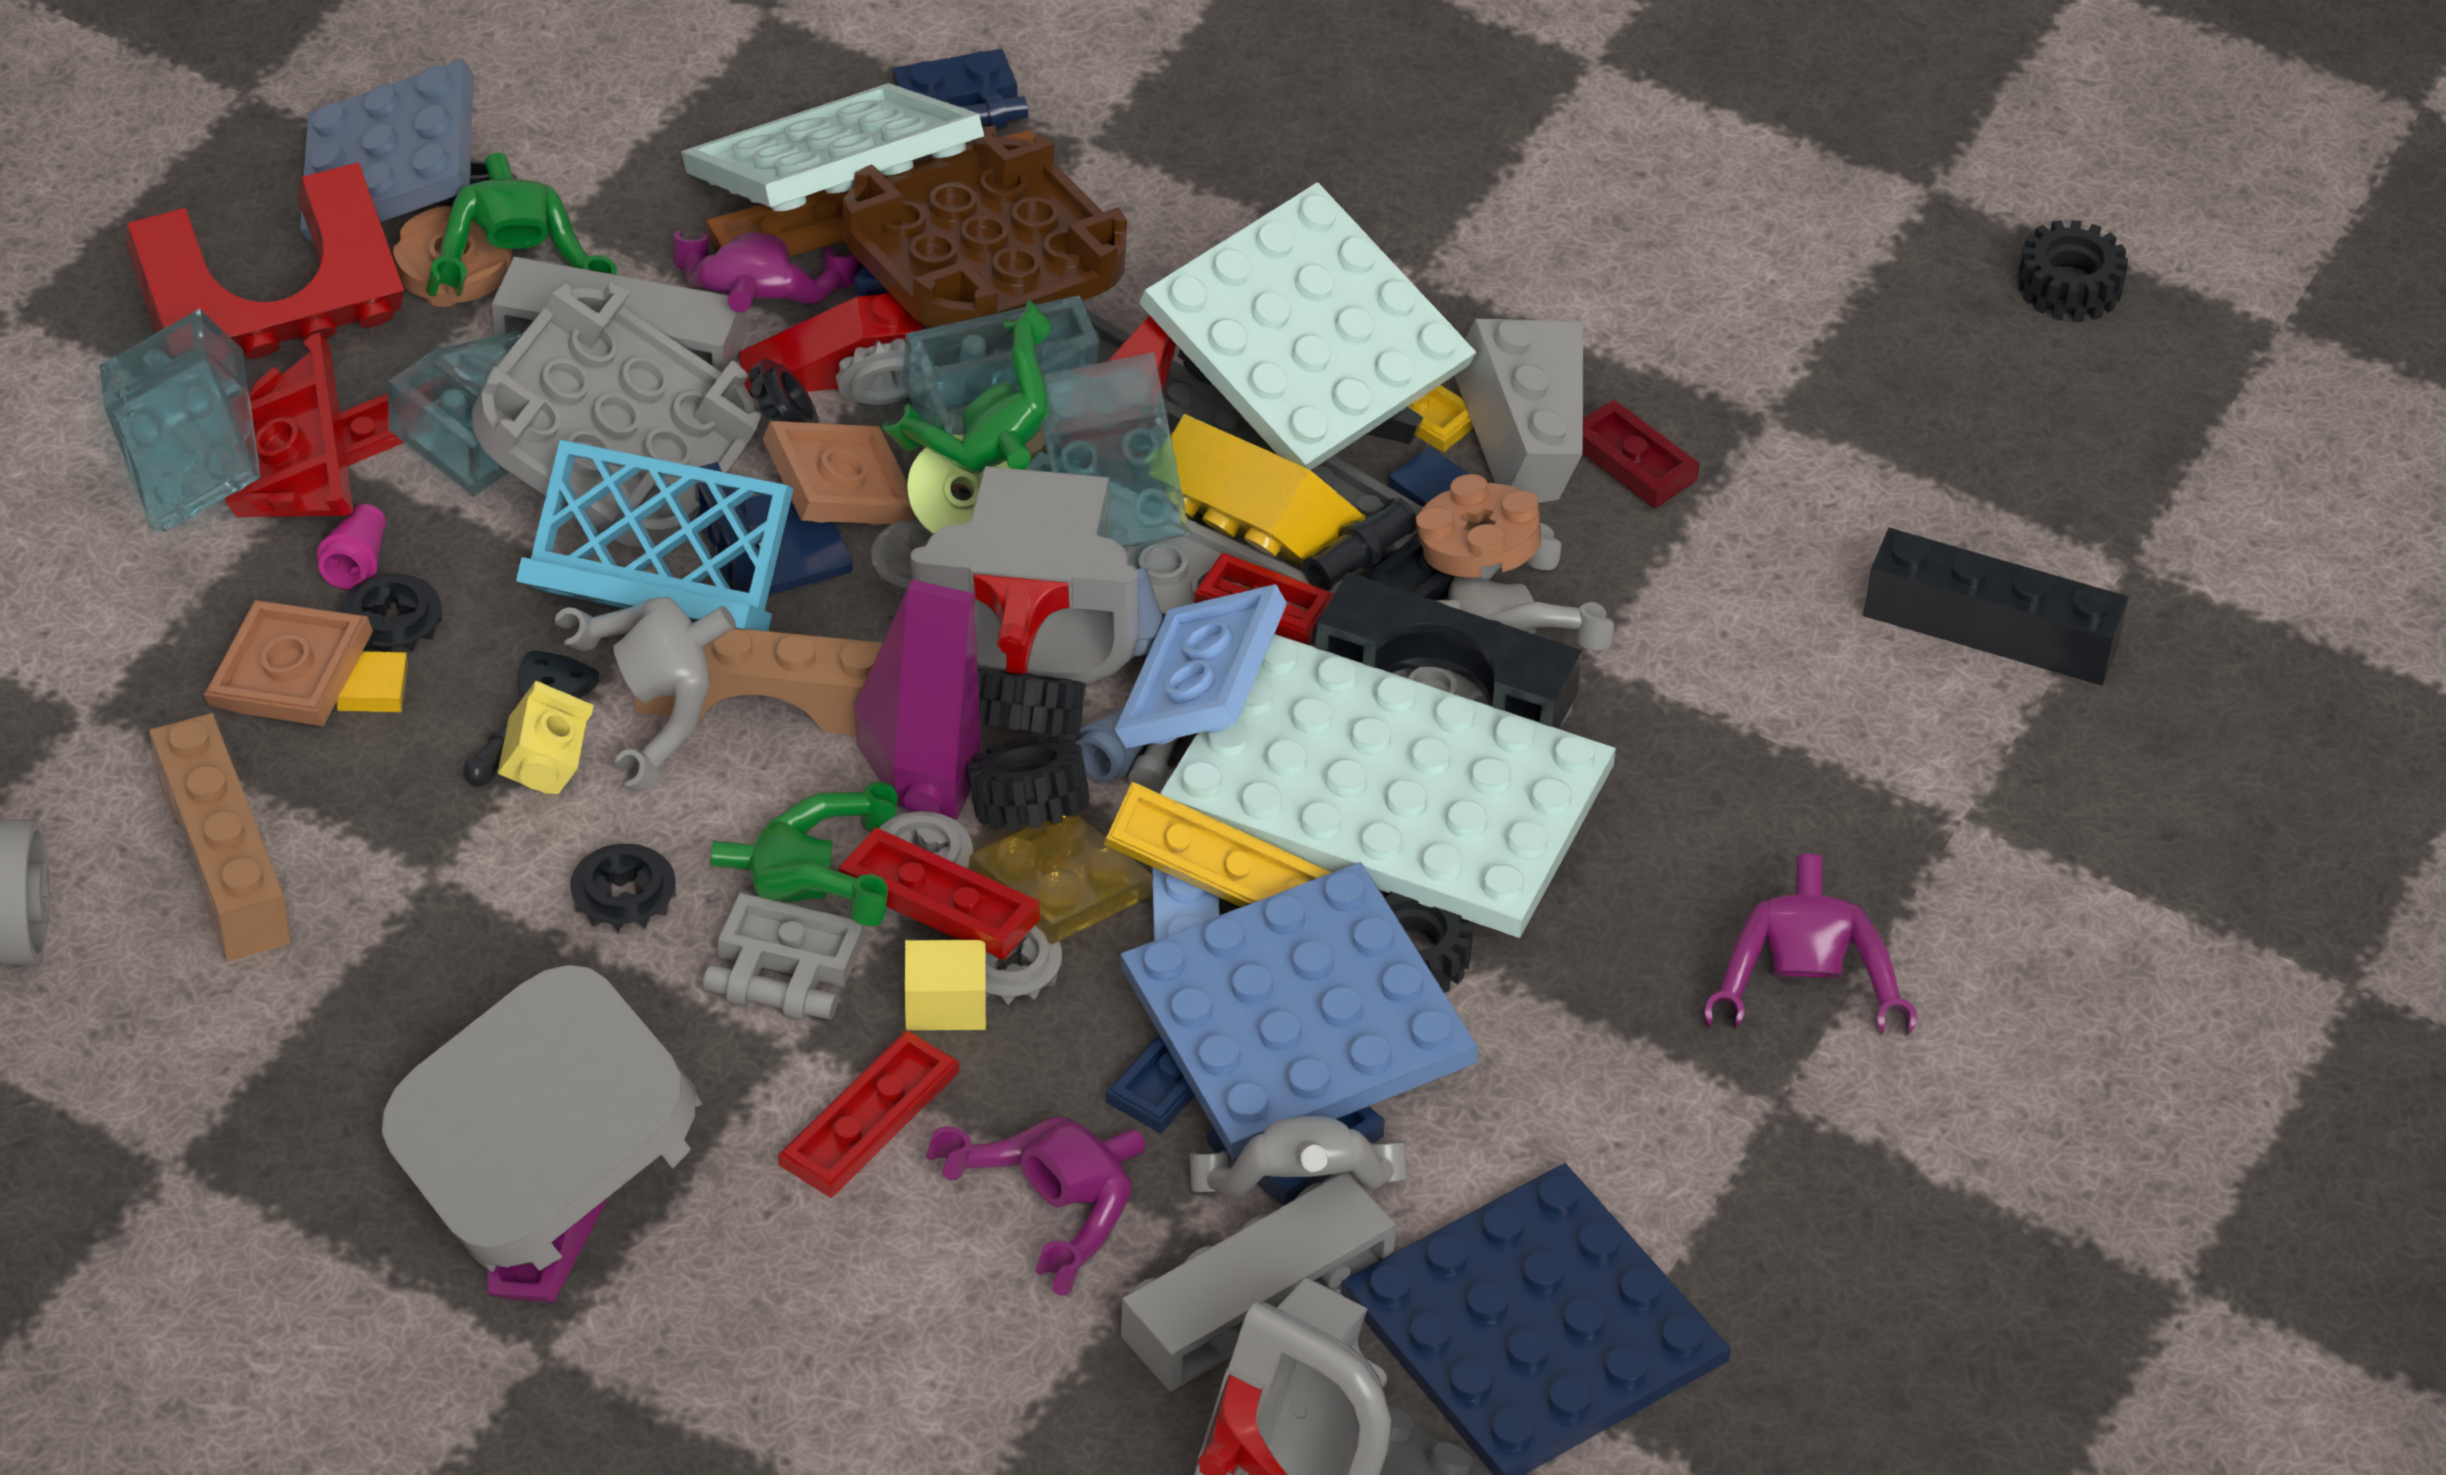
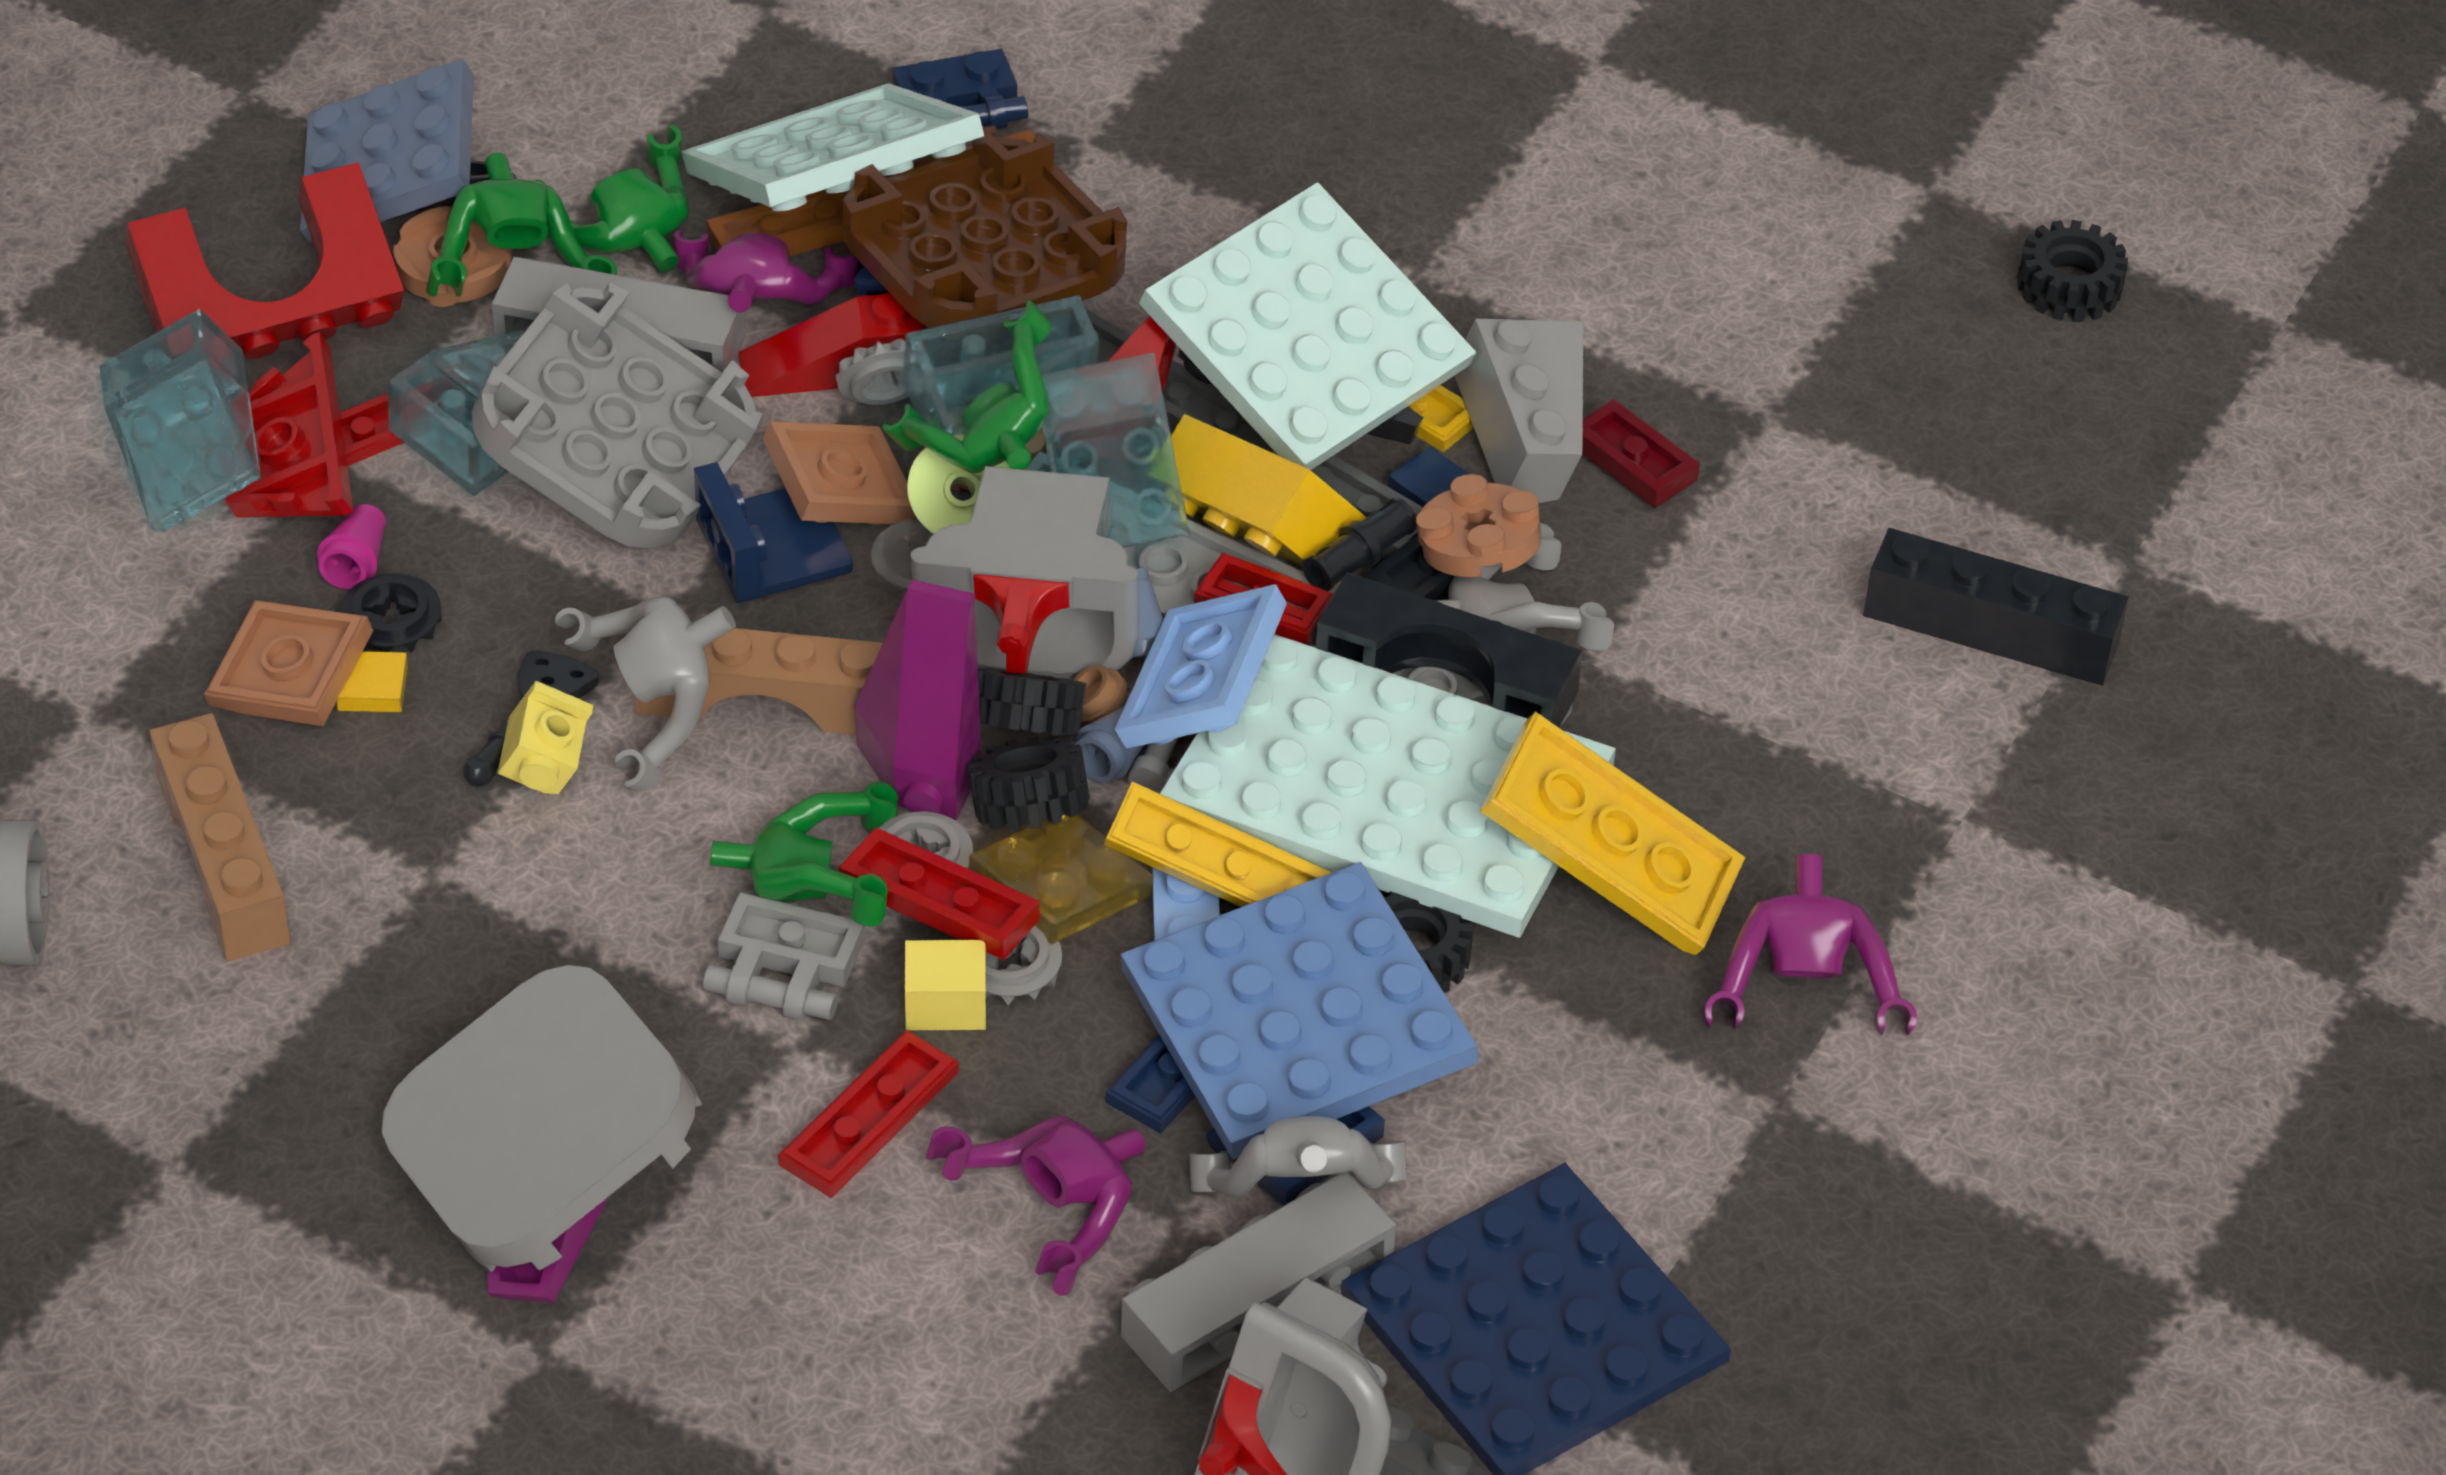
(618, 865): black gear -> none
(630, 585): medium azure fence -> none
(637, 210): none -> green piece
(781, 393): black gear -> none
(1103, 692): none -> medium nougat plate
(1613, 834): none -> yellow tile

